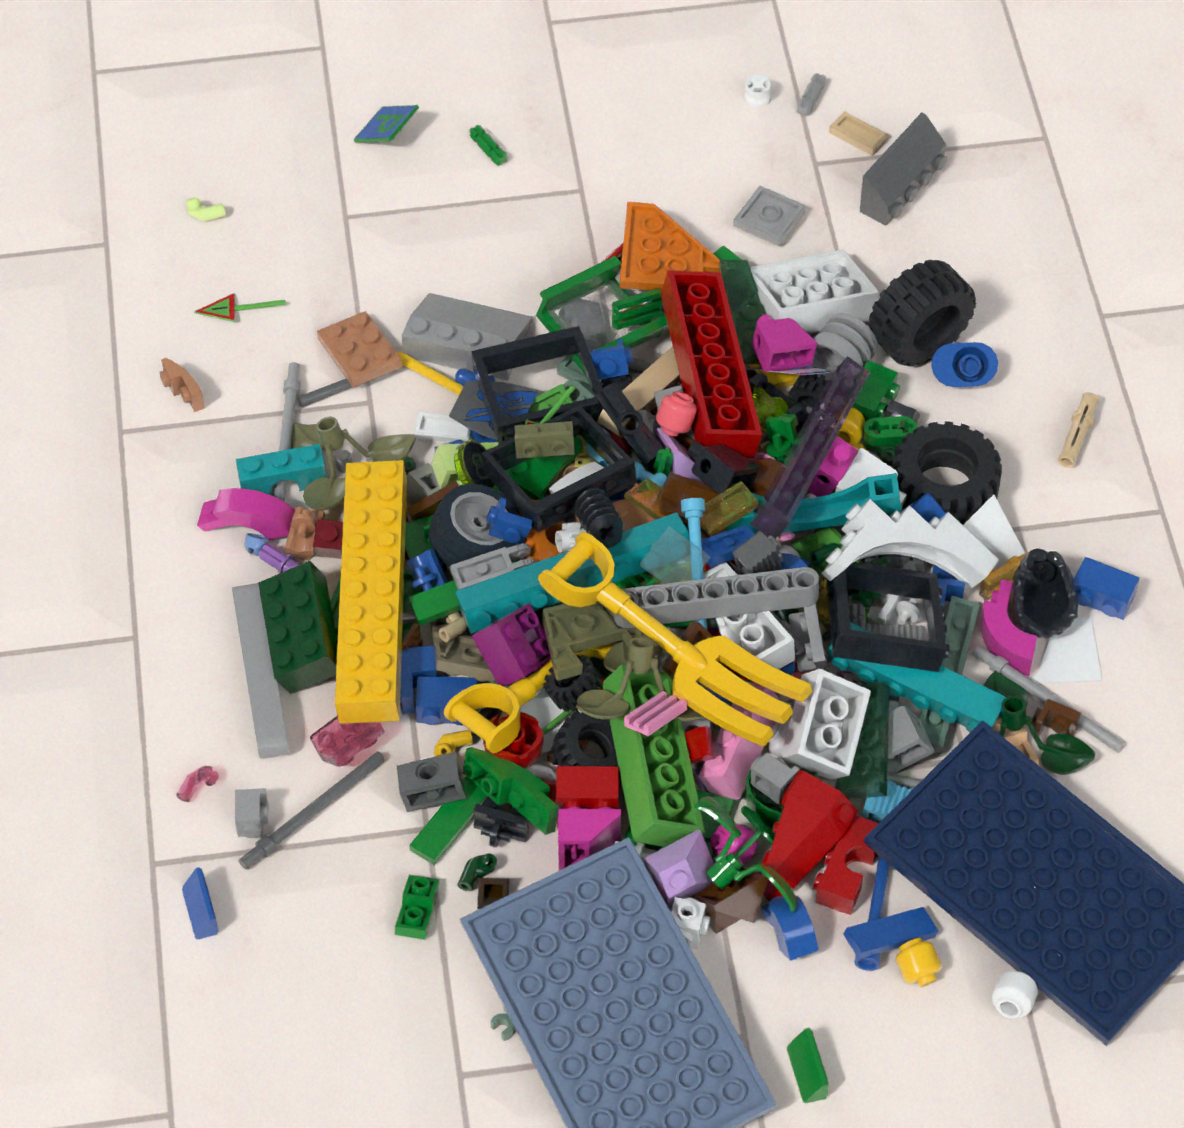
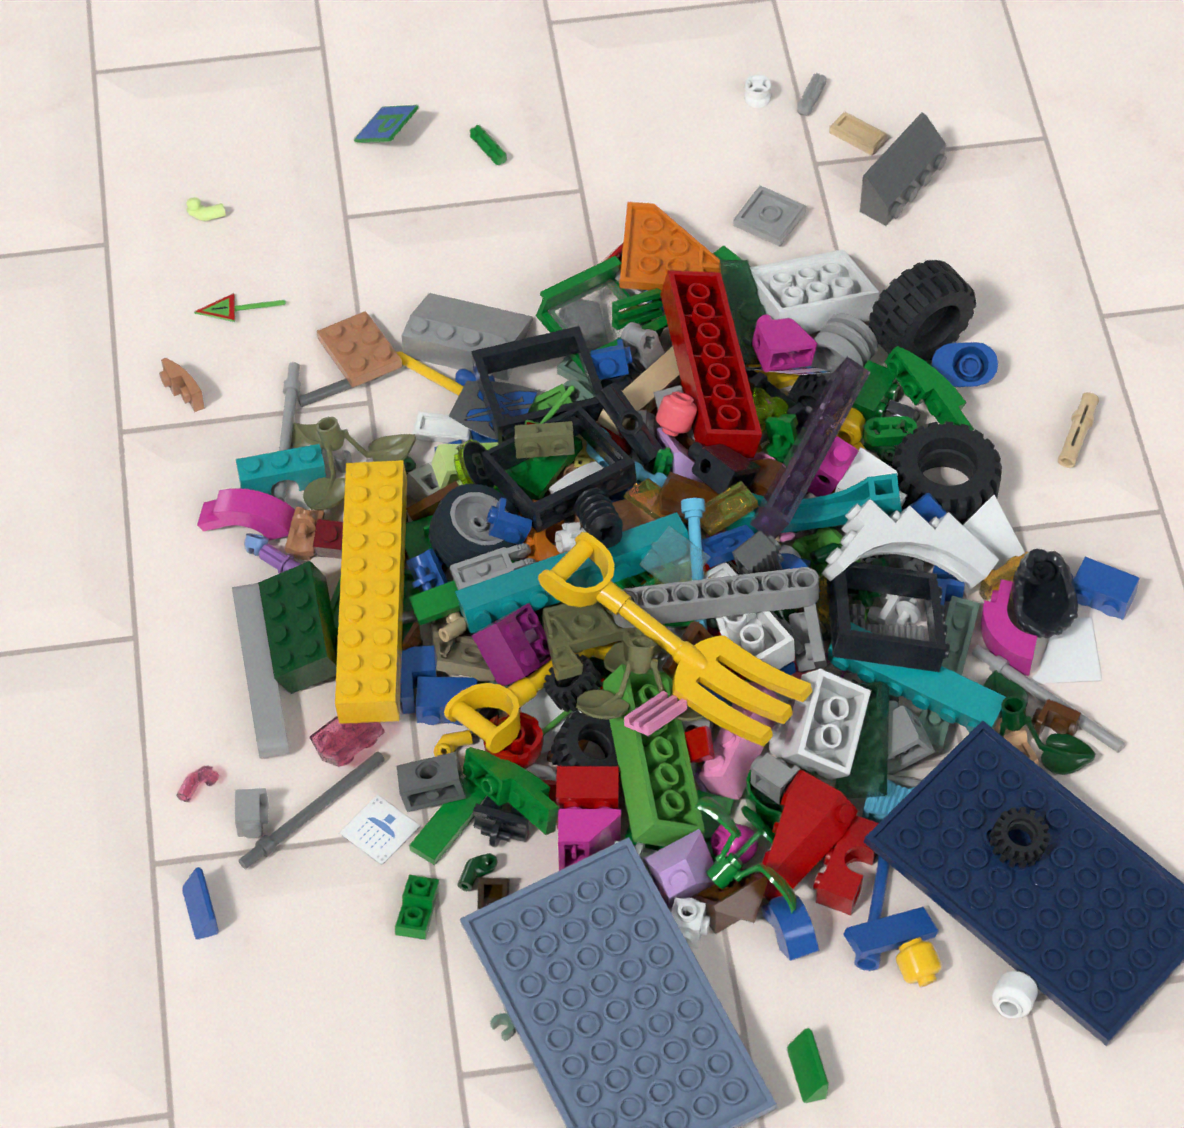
(379, 829): none -> white sticker
(643, 344): none -> light grey piece
(927, 385): none -> green slope
(1012, 851): none -> black tyre

